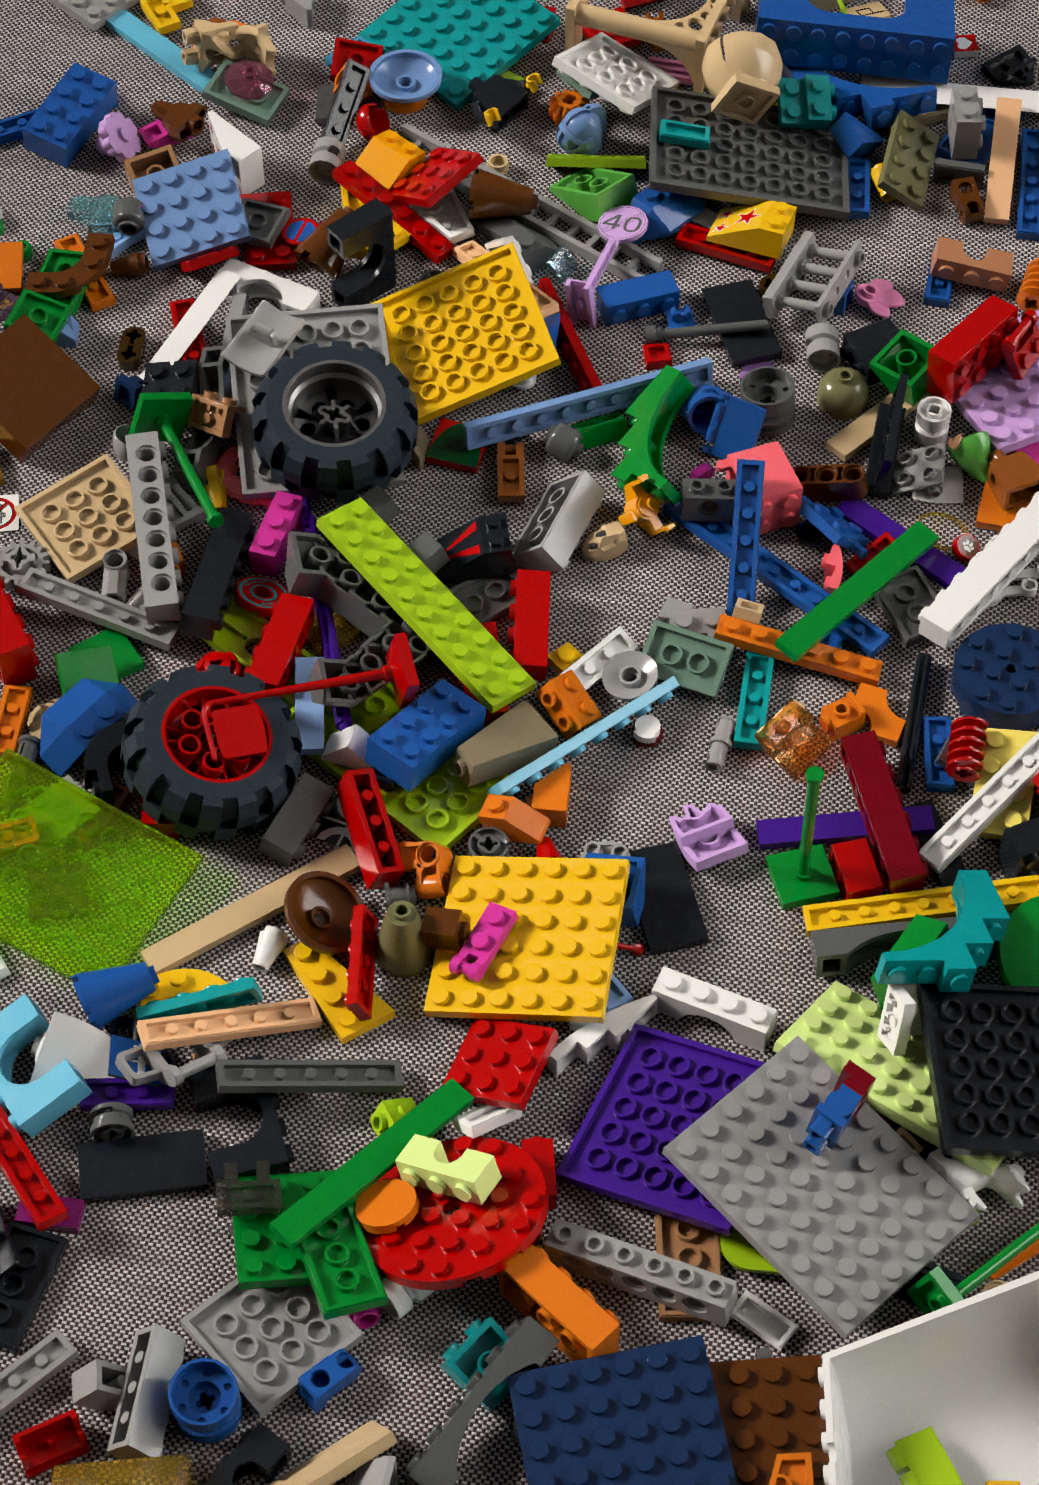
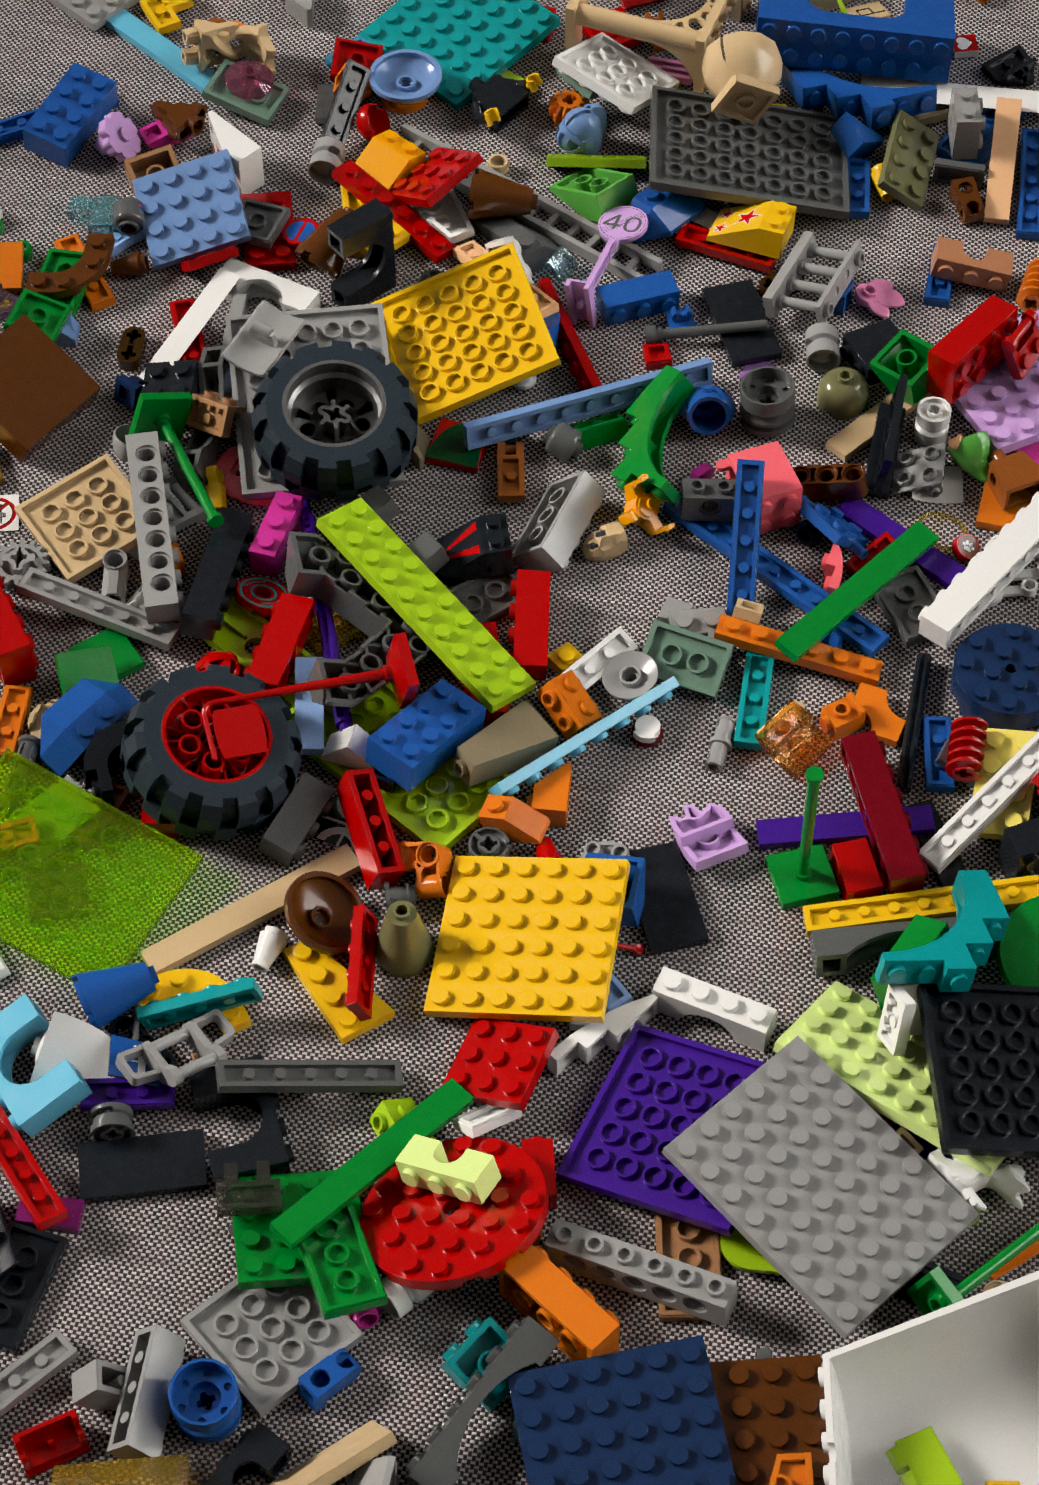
(228, 1024): light nougat tile -> none
(387, 1206): orange tile -> none
(444, 928): reddish brown brick -> none
(484, 942): dark pink plate -> none
(684, 134): teal tile -> none
(733, 426): blue piece -> none
(763, 1320): white tile -> none
(806, 102): teal plate -> none
(839, 1108): blue hips -> none

